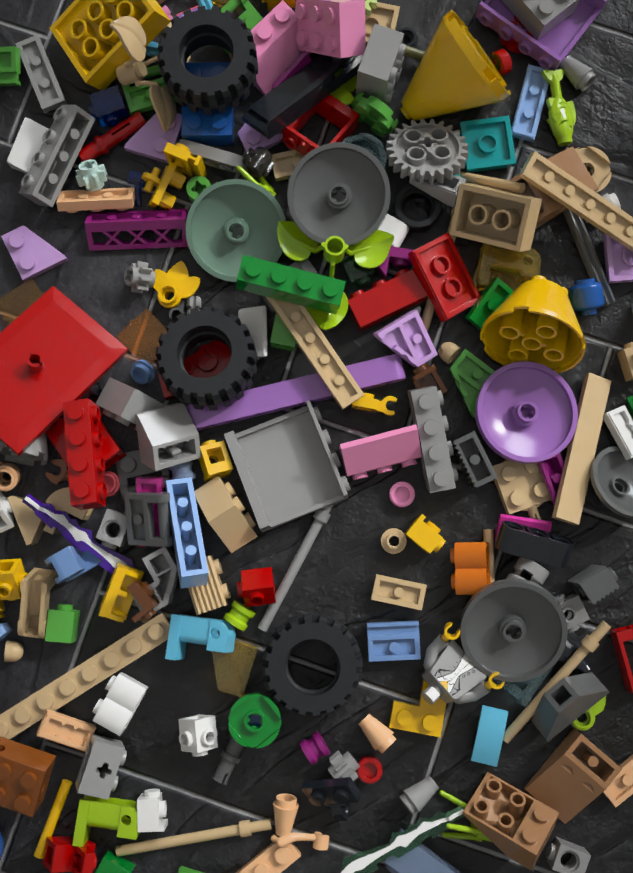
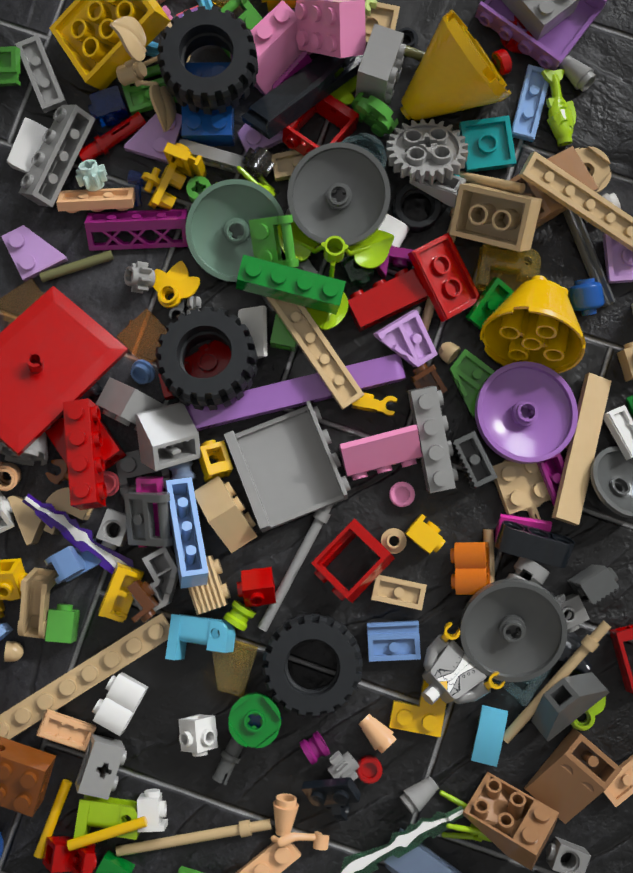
(76, 266): none -> olive bar
(107, 833): none -> yellow bar
(266, 239): none -> bright green plate
(352, 530): none -> red window

